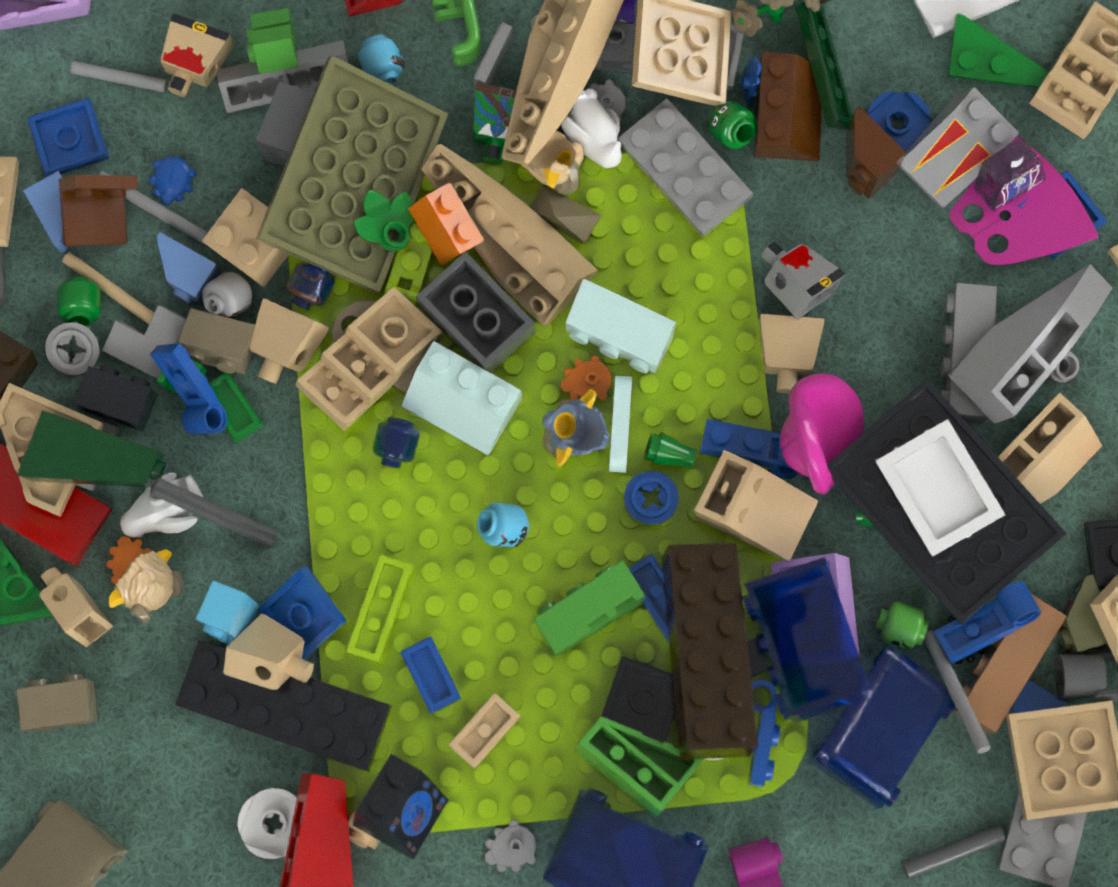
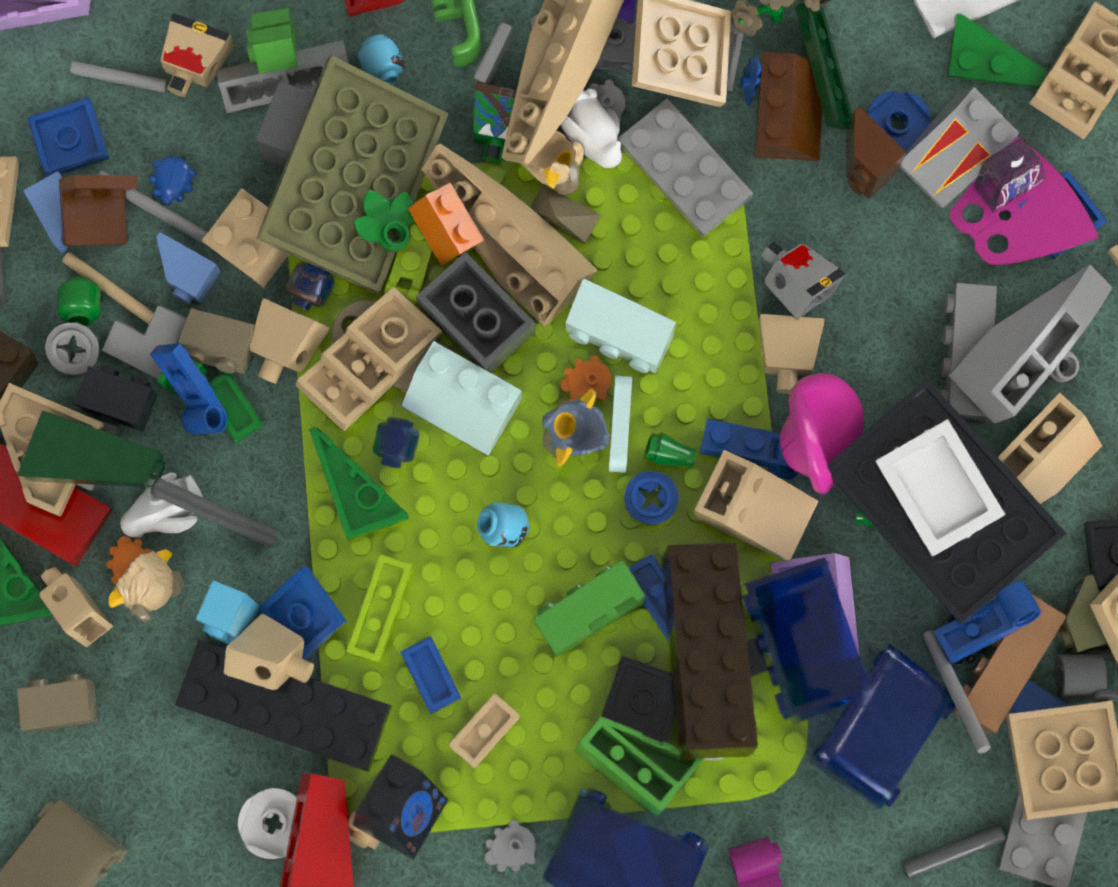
(227, 295): light grey head -> none
(358, 499): none -> green wing
(732, 125): green head -> none
(767, 736): blue plate -> none
(902, 625): bright green head -> none

